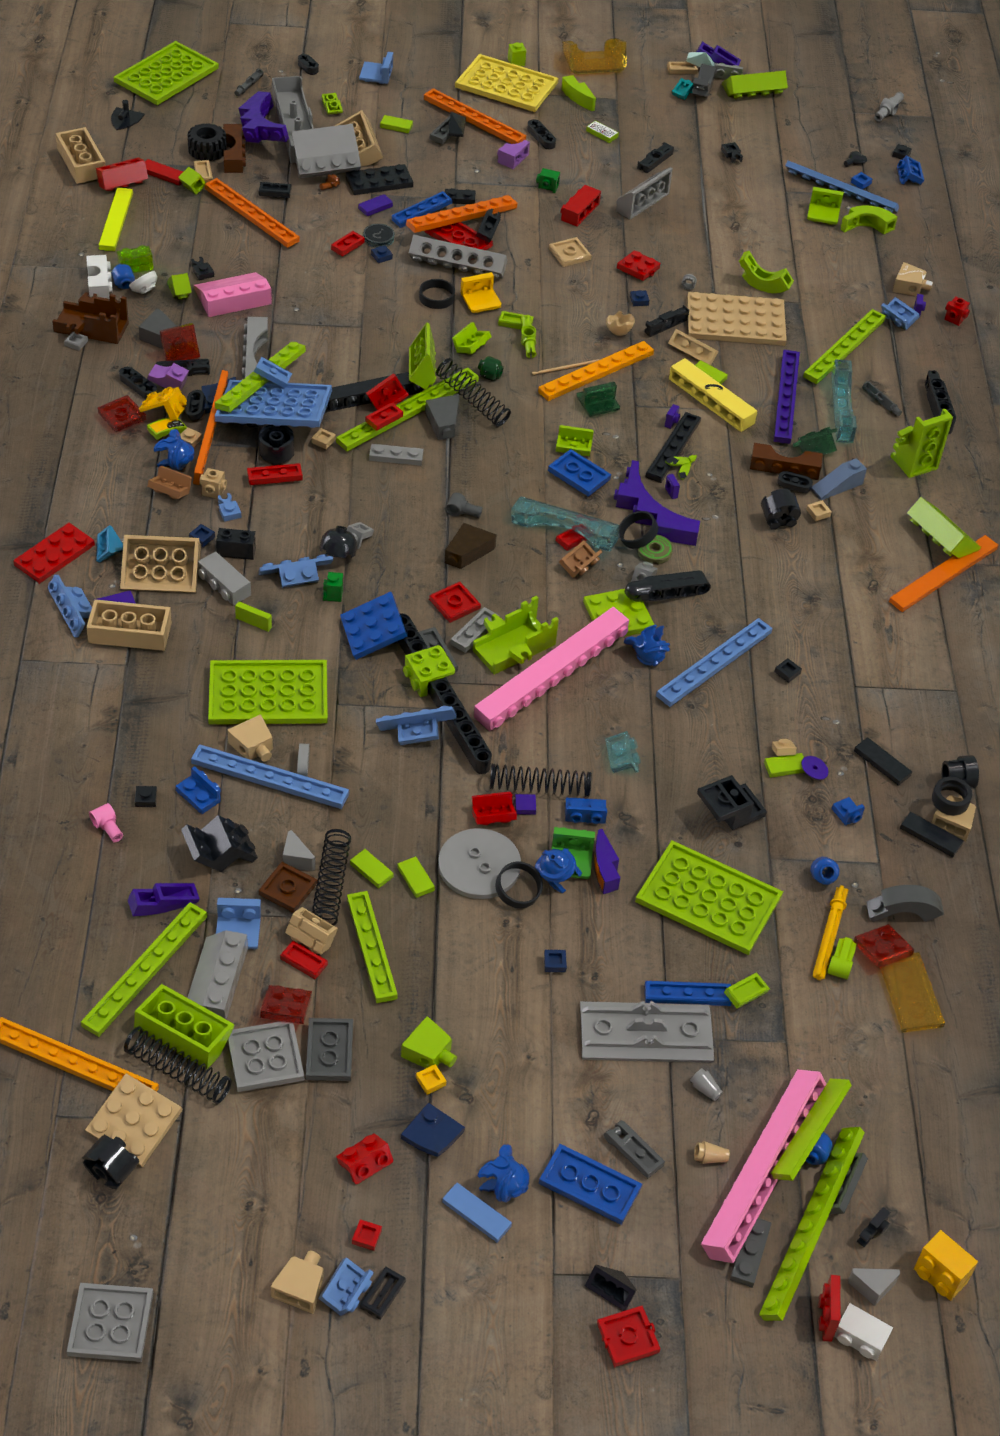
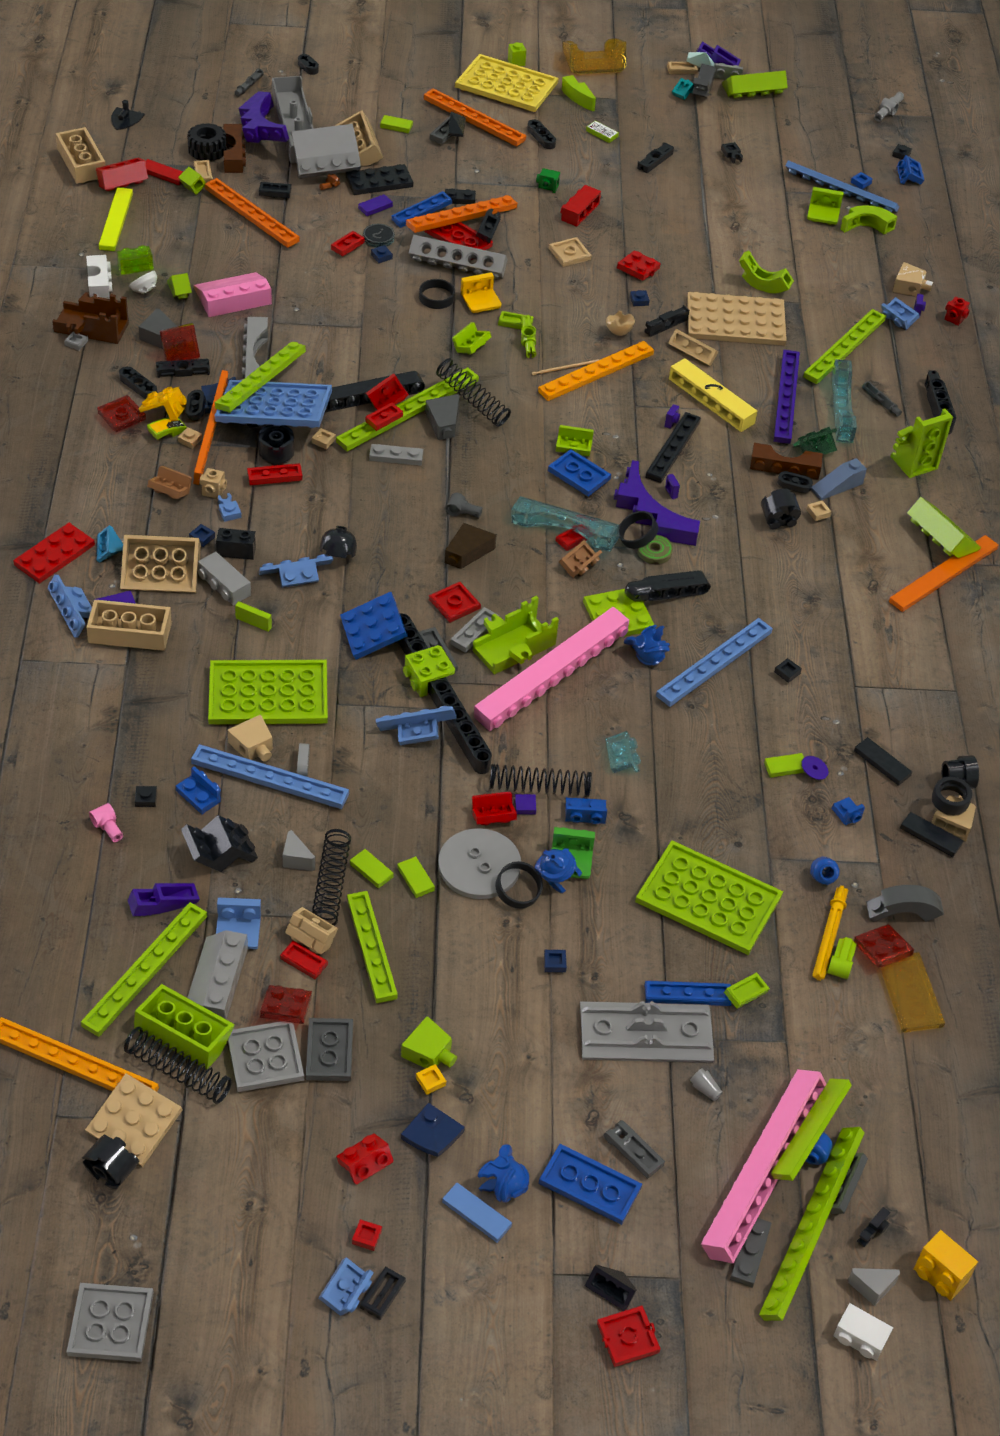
(122, 276): blue head -> none
(166, 72): lime plate -> none
(169, 376): medium lavender arch -> none
(179, 451): blue helmet -> none
(201, 269): black plate -> none
(272, 372): medium blue plate -> none
(287, 887): reddish brown plate -> none
(299, 1282): tan torso -> none
(331, 103): lime slope -> none
(333, 587): green brick -> none
(360, 532): light grey bracket -> none
(376, 71): medium blue bracket -> none
(422, 358): lime slope -> none
(490, 368): dark green head -> none
(512, 154): medium lavender arch -> none
(599, 399): clear green bracket -> none
(606, 864): dark purple slope -> none
(643, 570): light grey bracket -> none
(645, 194): light grey slope -> none
(684, 462): lime piece -> none
(692, 278): light grey bush -> none
(710, 1153): tan cone -> none
(716, 374): lime tile -> none
(731, 802): black bracket -> none
(784, 747): tan plate -> none
(831, 1308): red plate -> none
(855, 158): black rock -> none

